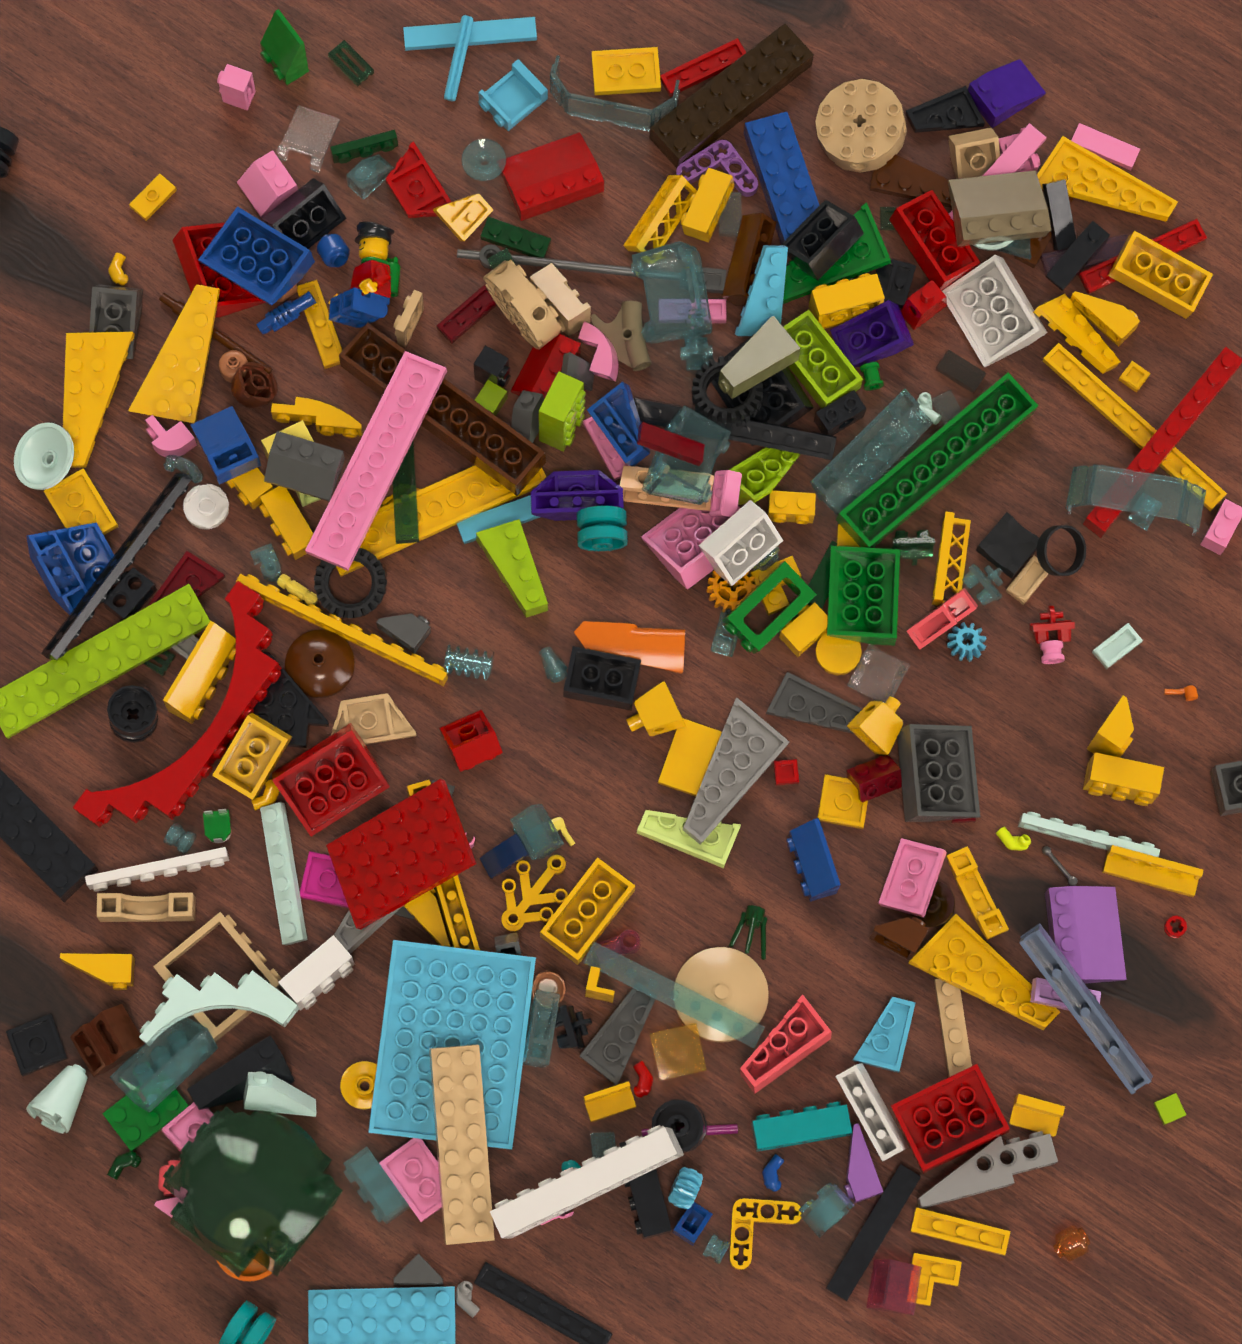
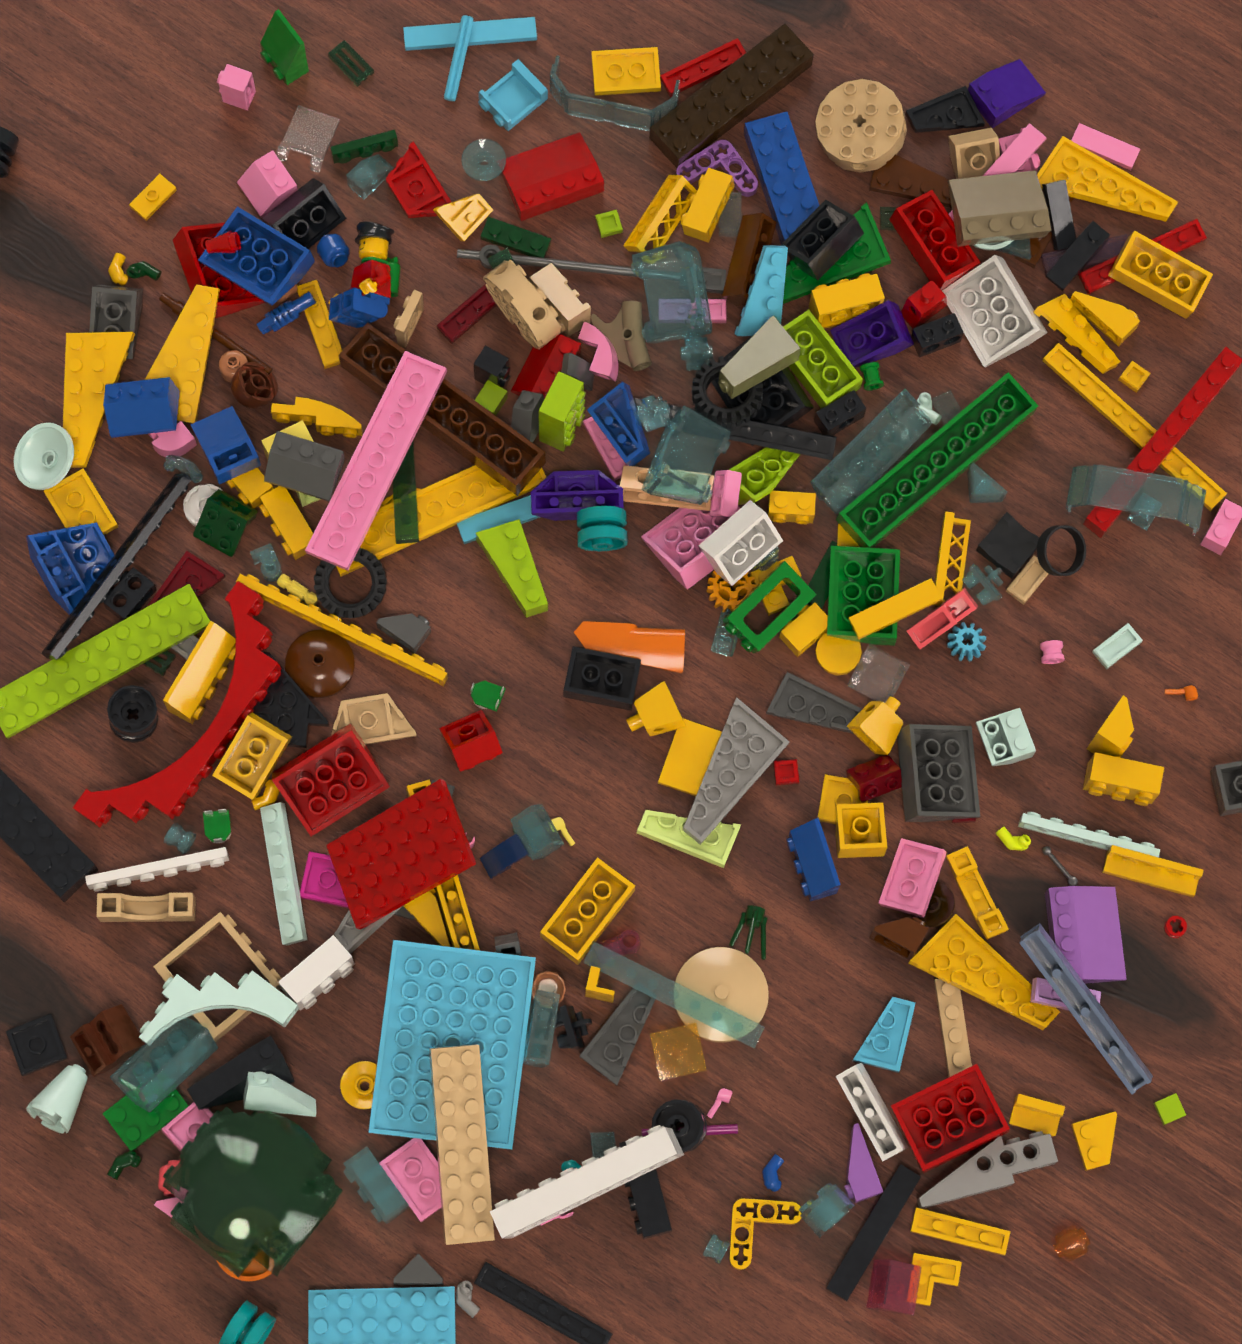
(111, 969): yellow slope -> none
(141, 407): none -> blue slope
(143, 269): none -> dark green arm
(224, 243): none -> red cone
(224, 522): none -> dark green bracket
(468, 663): clear light blue piece -> none
(487, 695): none -> green piece
(531, 895): yellow plant -> none
(553, 665): clear light blue cone -> none
(608, 223): none -> lime tile
(609, 1101): yellow panel -> none
(645, 1080): red arm -> none
(650, 420): none -> clear light blue brick
(670, 444): dark red tile -> none
(685, 1188): medium azure gear -> none
(692, 1223): blue slope -> none
(723, 1095): none -> bright pink hand
(786, 1045): coral wedge -> none
(801, 1127): teal brick -> none
(860, 830): none -> yellow slope
(895, 608): none -> yellow tile
(896, 281): black wing -> none
(914, 548): clear green hips -> none
(937, 335): none -> black brick
(961, 371): clear smoke tile -> none
(982, 487): none -> clear light blue slope
(1006, 738): none -> light aqua slope
(1062, 628): red hips -> none
(1095, 1139): none -> yellow wing

